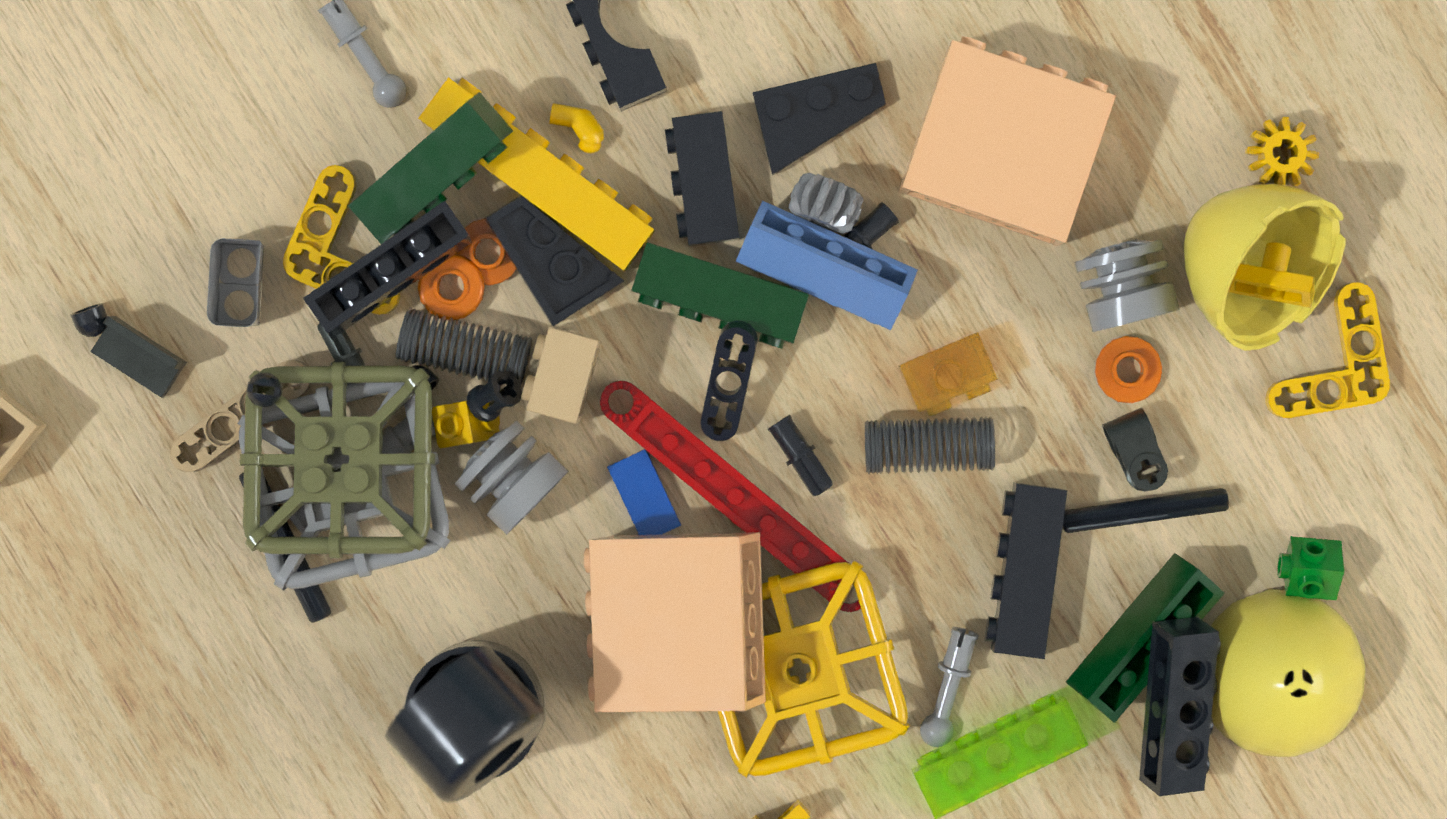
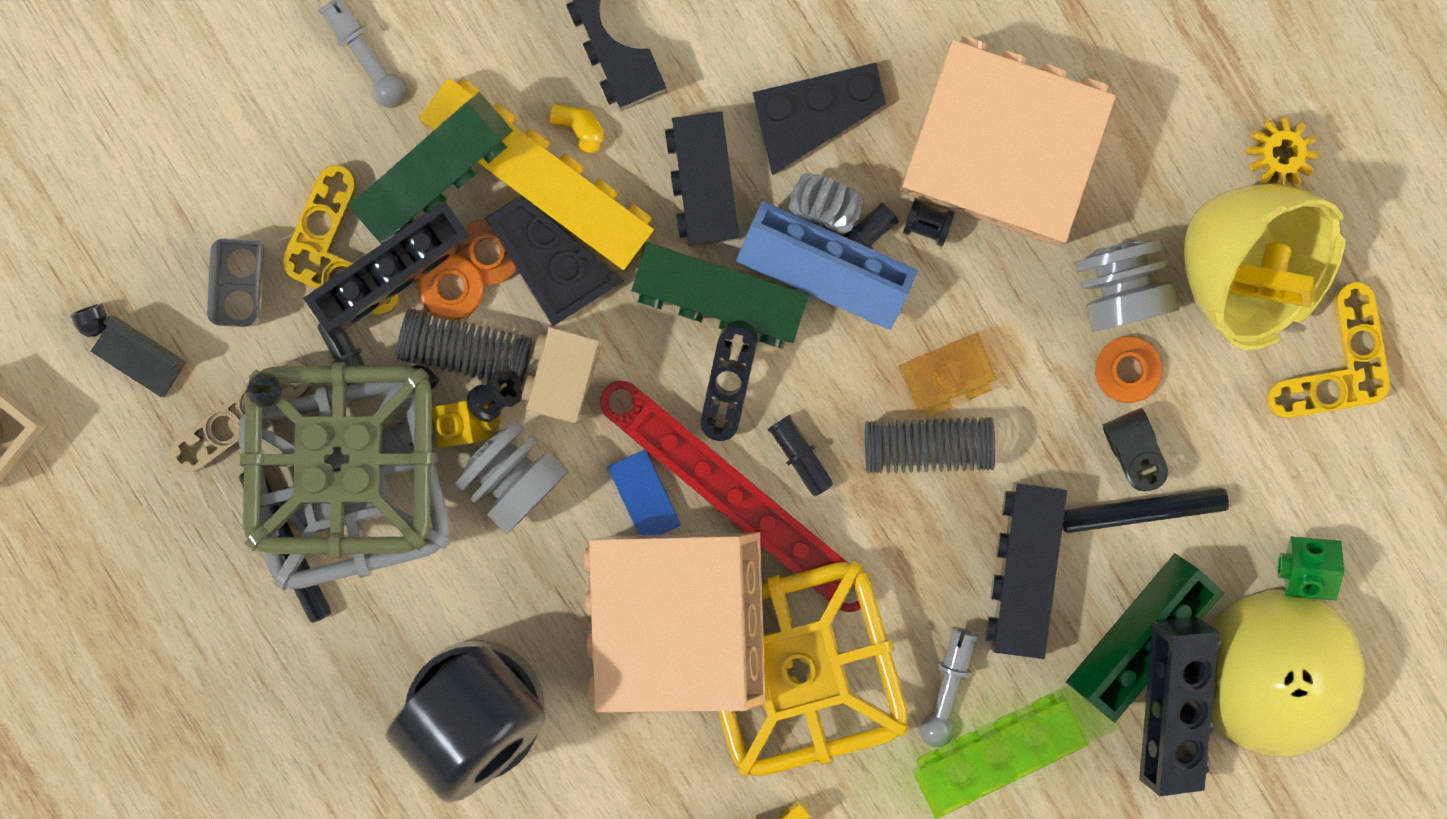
(921, 212): none -> black bush

